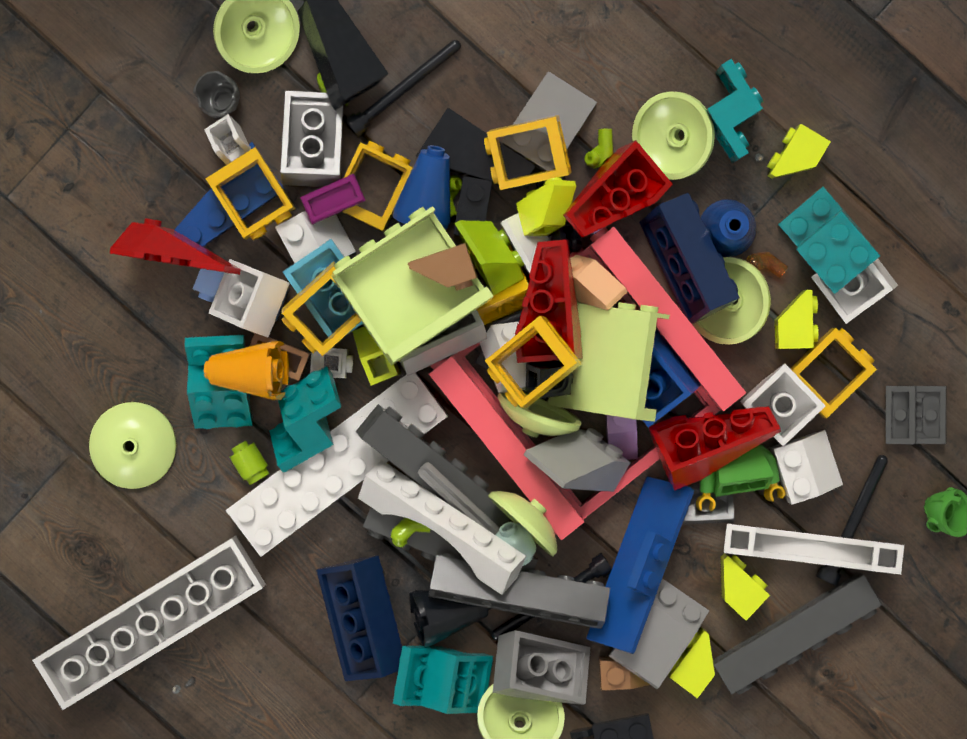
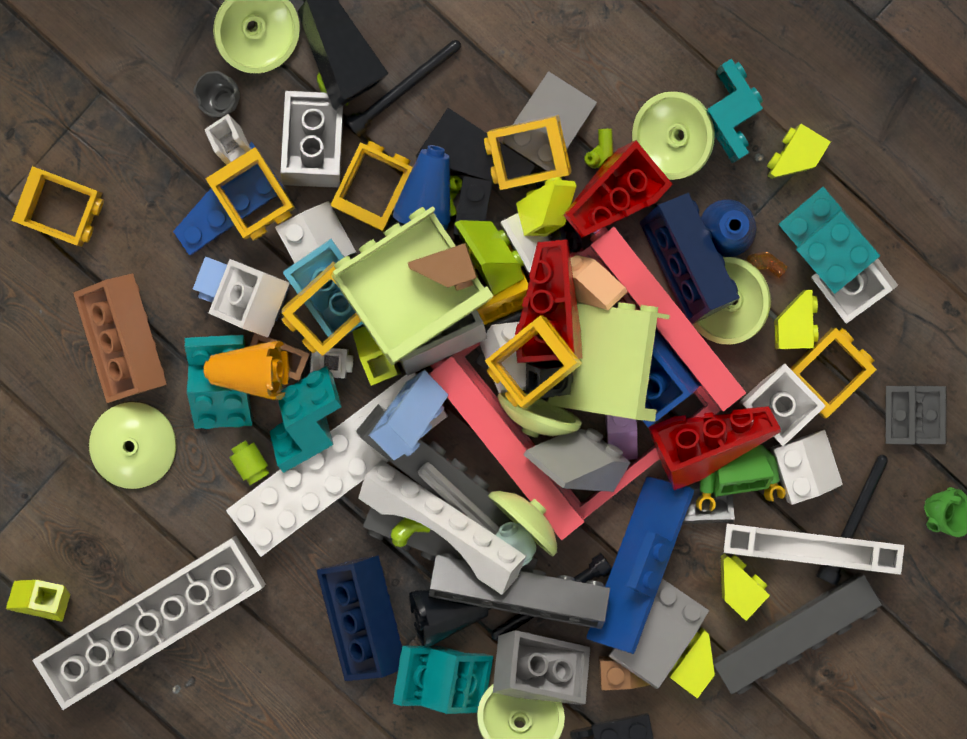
(30, 197): none -> yellow window
(39, 599): none -> neon yellow slope
(120, 338): none -> nougat slope
(166, 245): red wedge -> none
(333, 199): magenta tile -> none
(409, 416): none -> light blue brick

